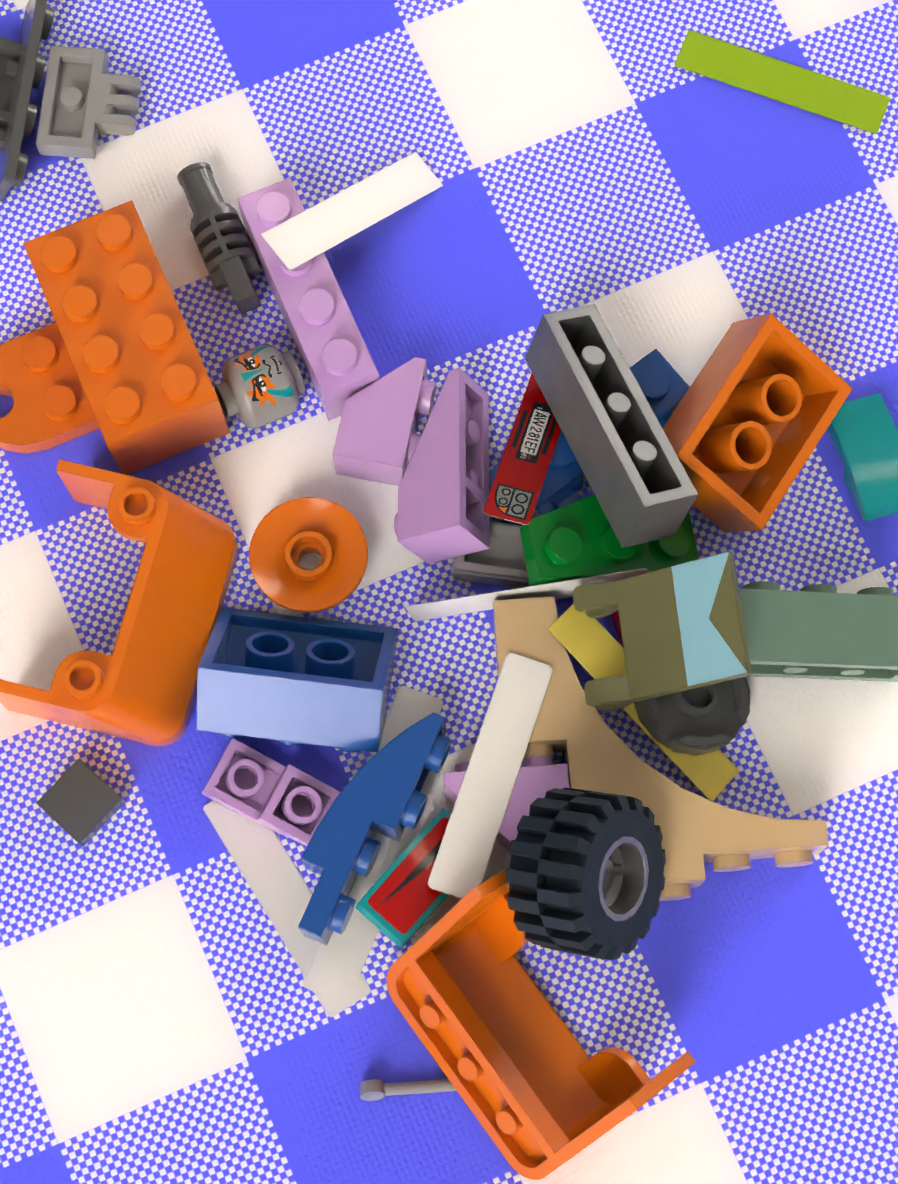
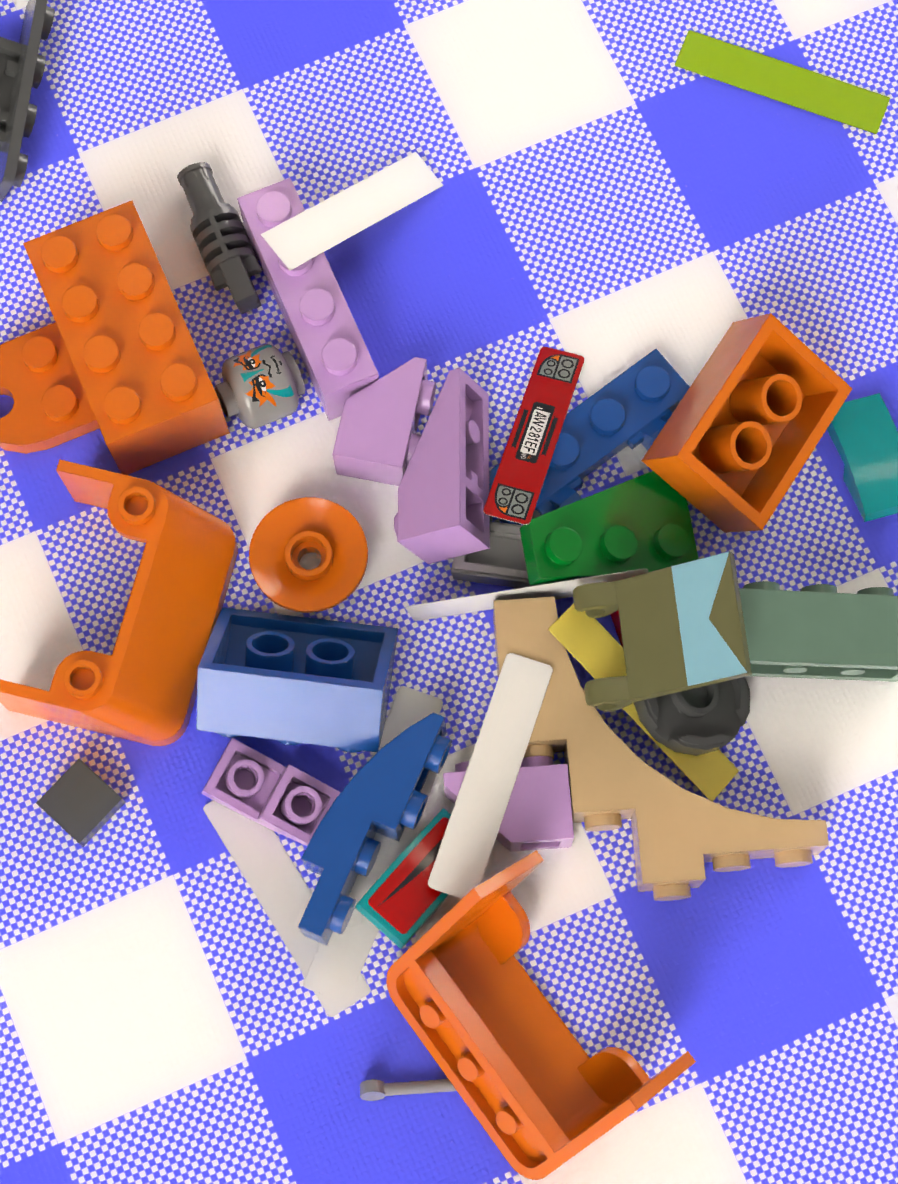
(84, 102): light grey hinge -> none
(586, 872): black wheel -> none
(610, 426): dark grey brick -> none

